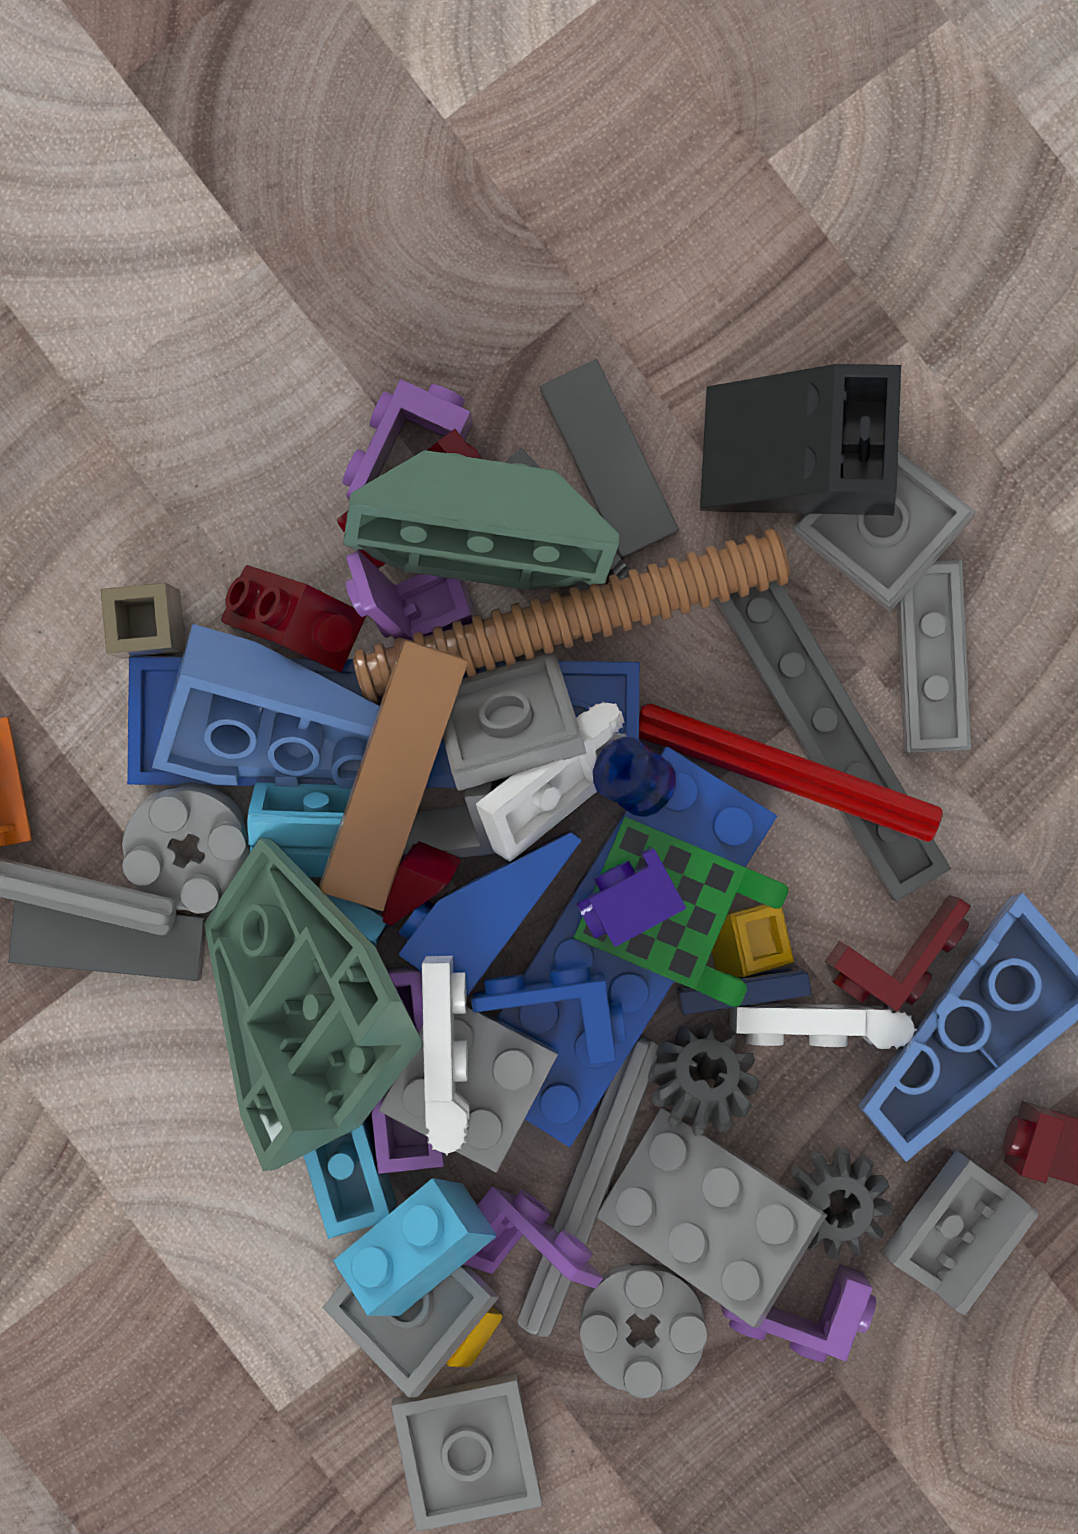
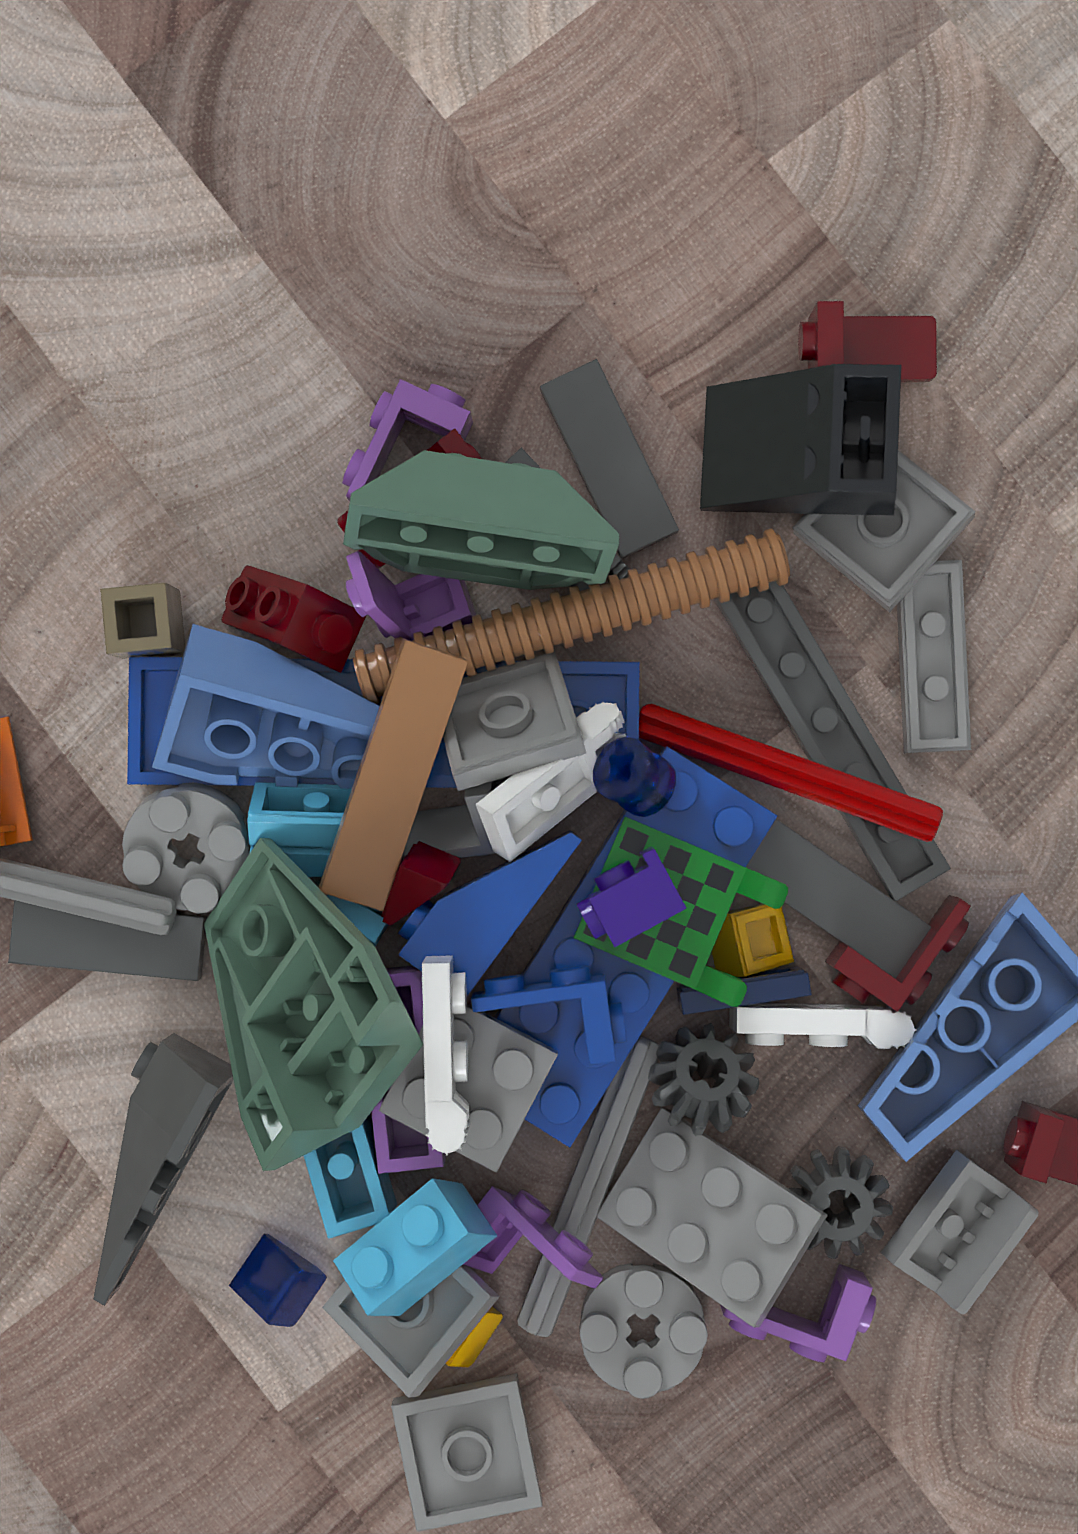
(162, 1129): none -> dark grey wedge
(277, 1282): none -> clear blue slope
(839, 900): none -> dark grey tile
(869, 340): none -> dark red bracket

